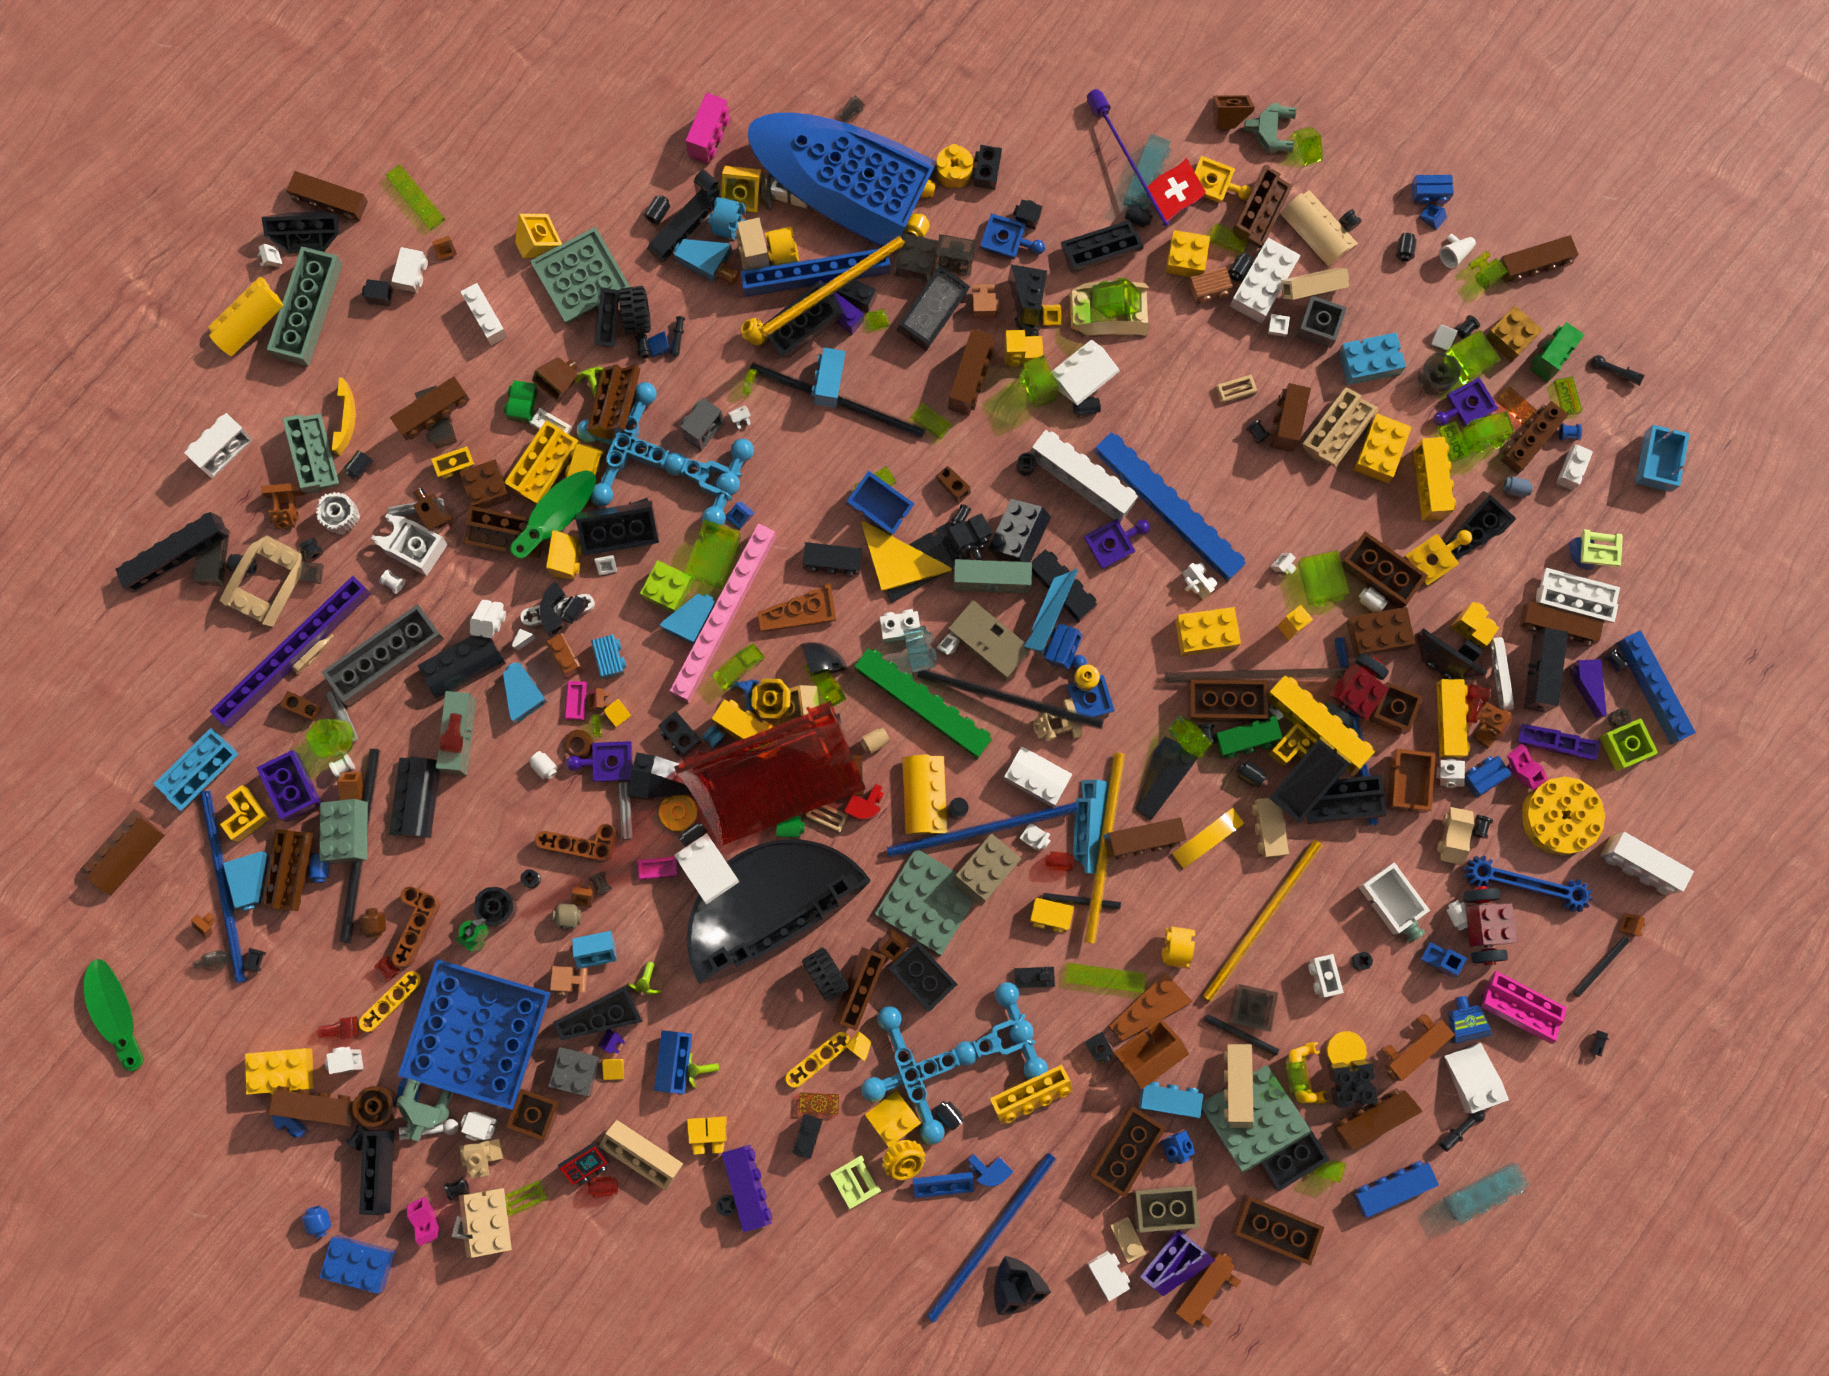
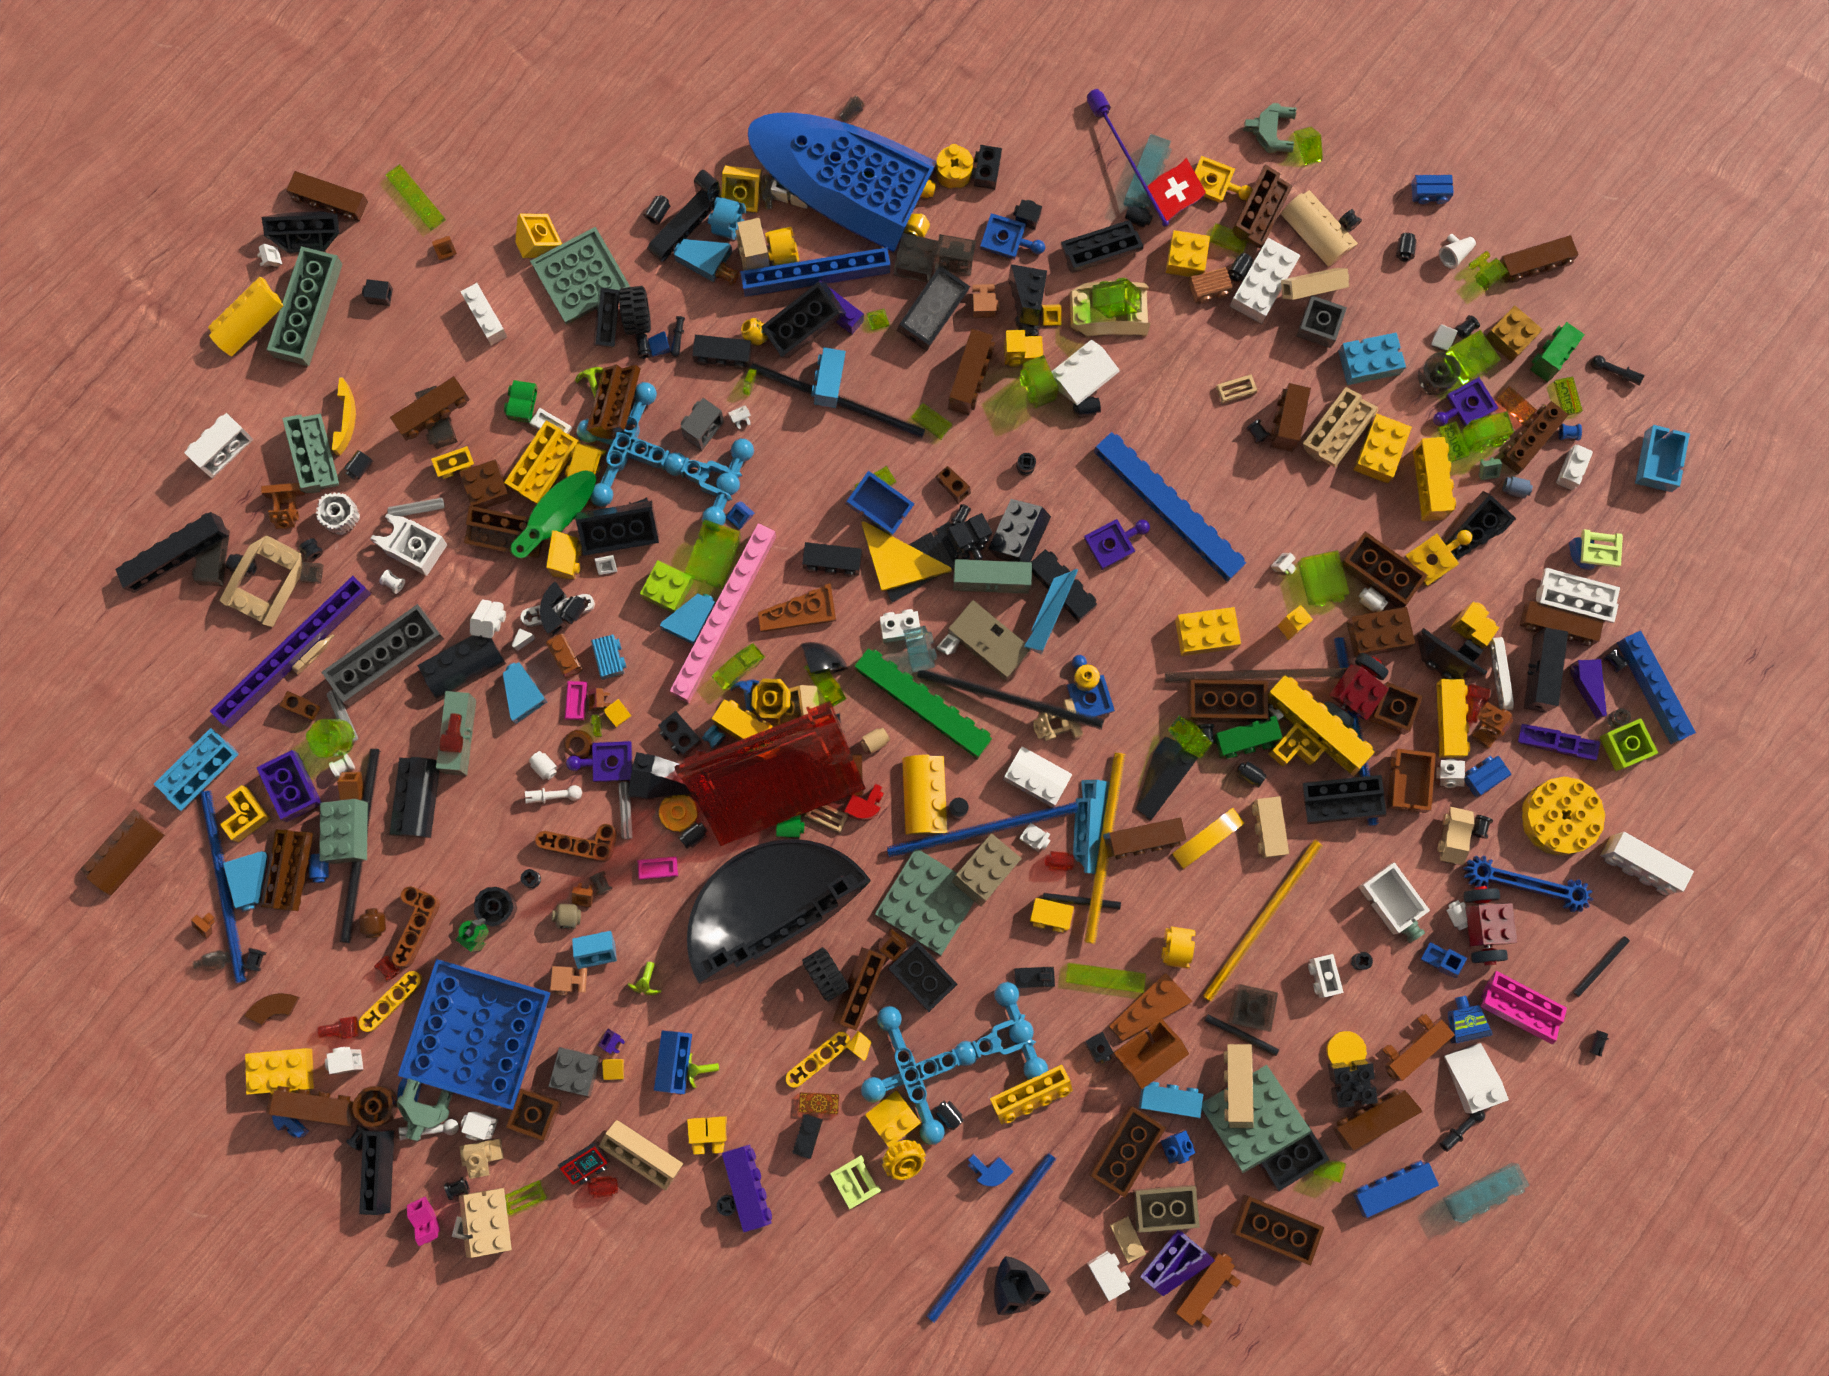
(111, 1012): green plant -> none
(270, 1006): none -> reddish brown tile
(316, 1221): blue head -> none
(357, 1264): blue brick -> none
(409, 270): white brick -> none
(434, 517): reddish brown torso -> none
(556, 377): reddish brown torso -> none
(573, 793): none -> white pin
(604, 1013): black wedge -> none
(706, 868): white slope -> none
(708, 128): dark pink brick -> none
(722, 351): none -> black brick
(832, 286): yellow axle -> none
(858, 294): black brick -> none
(943, 1185): blue plate -> none
(1062, 646): blue brick -> none
(1083, 476): white brick -> none
(1197, 581): white hips -> none
(1231, 110): reddish brown slope -> none
(1278, 325): white tile -> none
(1299, 1075): torso -> none
(1310, 779): black piece -> none
(1433, 215): blue slope -> none
(1490, 469): none -> sand green tile
(1525, 769): dark pink brick -> none
(1632, 924): dark orange tile -> none

